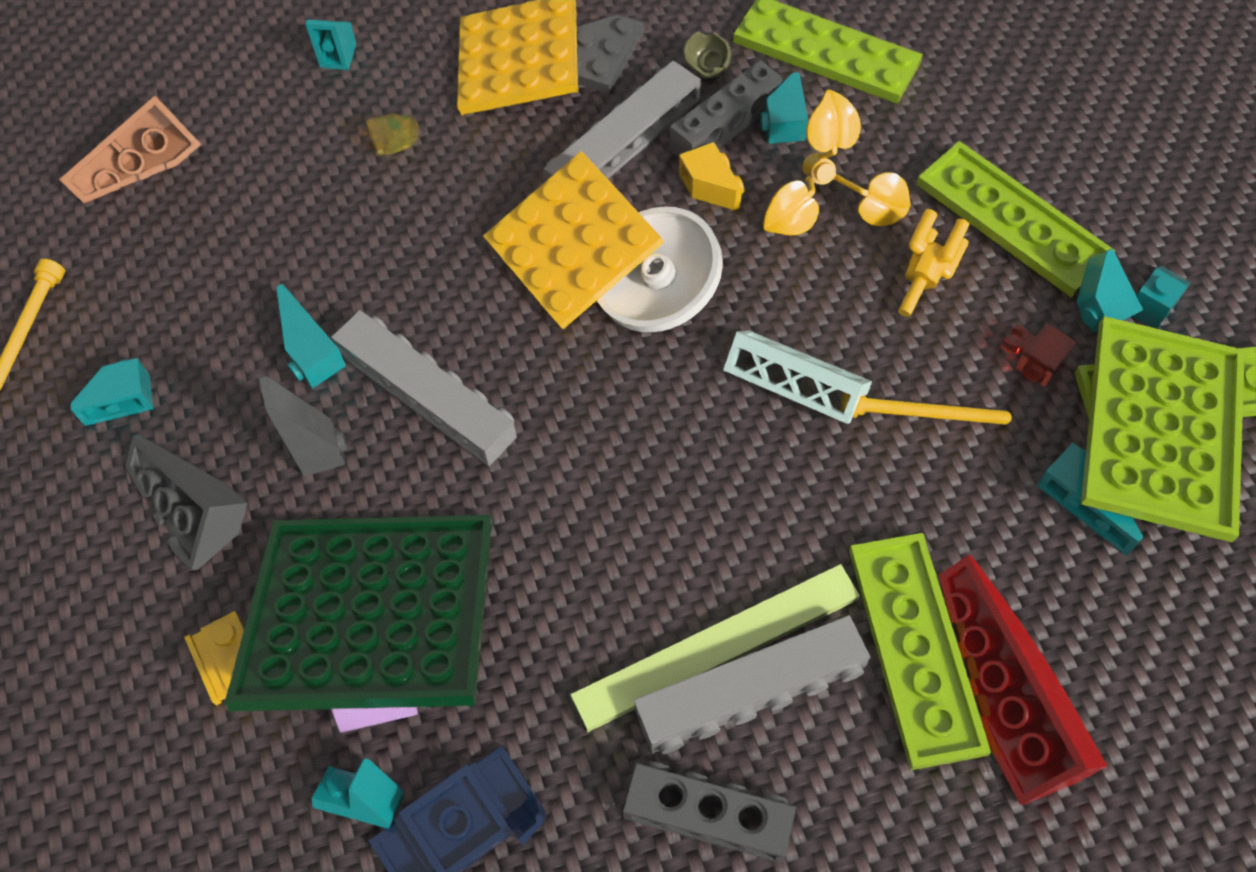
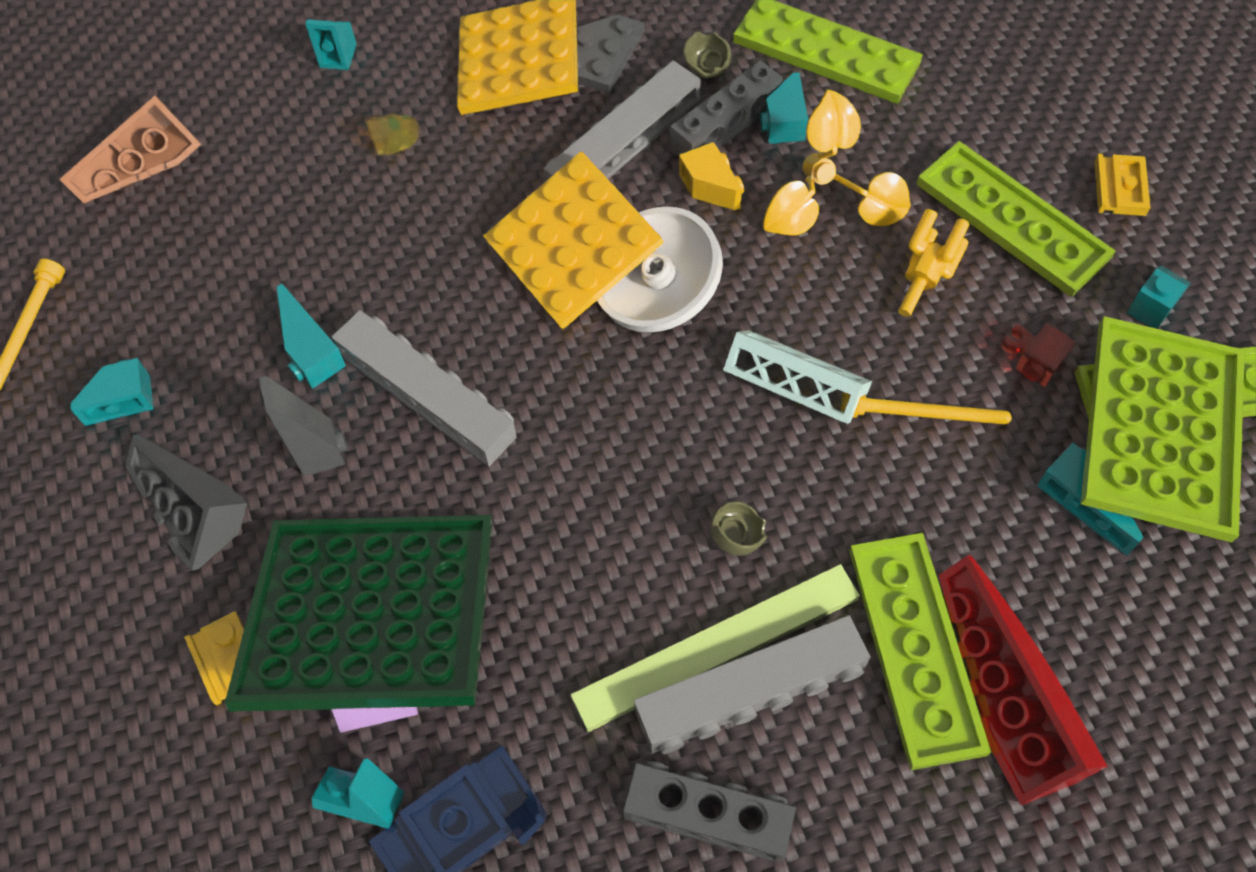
(737, 529): none -> olive hair
(1106, 291): teal slope -> none
(1122, 184): none -> yellow plate

